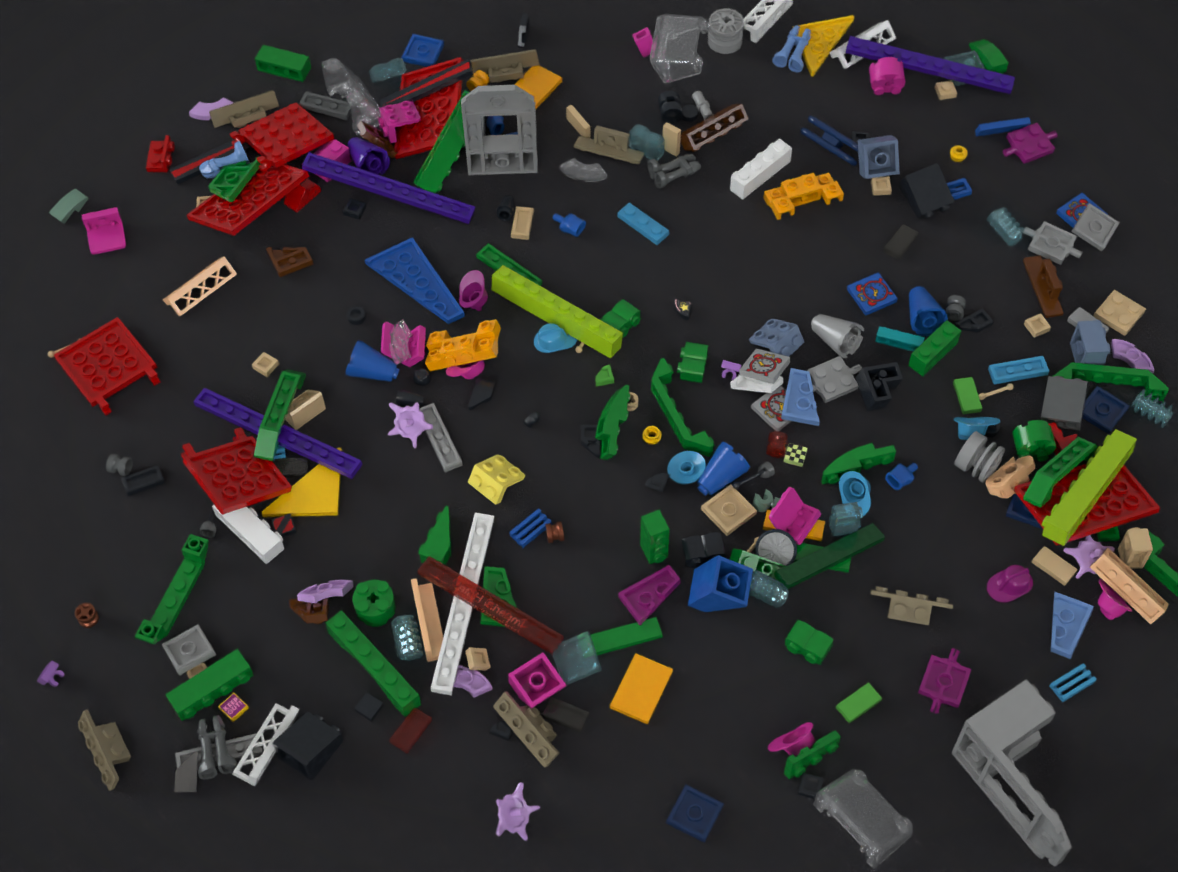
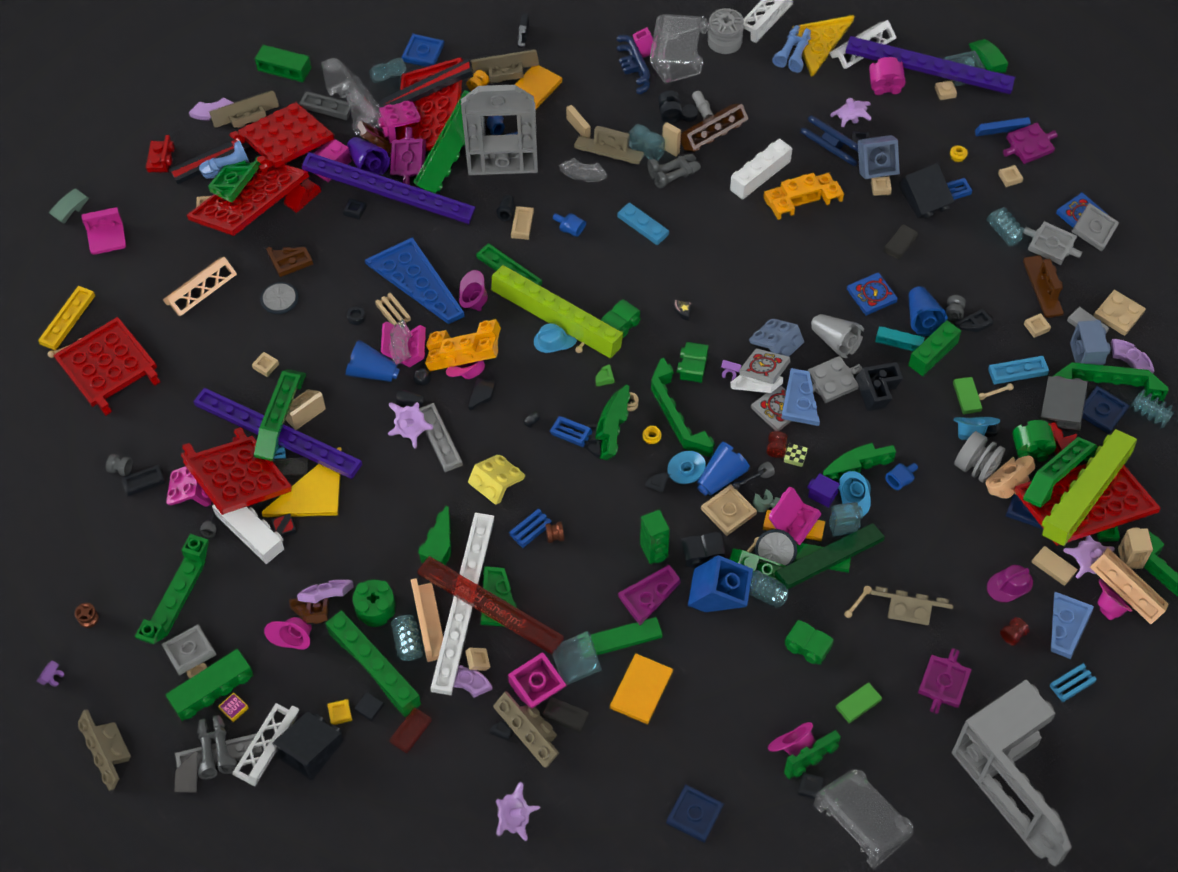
(66, 318): none -> yellow plate
(185, 487): none -> dark pink bracket
(279, 298): none -> light grey wheel
(290, 634): none -> dark pink piece
(339, 712): none -> yellow tile
(385, 300): none -> tan tile
(407, 156): none -> magenta plate
(583, 437): none -> blue tile
(634, 62): none -> dark blue piece
(823, 490): none -> dark purple brick
(852, 111): none -> lavender piece
(866, 591): none -> tan hinge
(1010, 176): none -> tan plate
(1016, 629): none -> clear red wheel

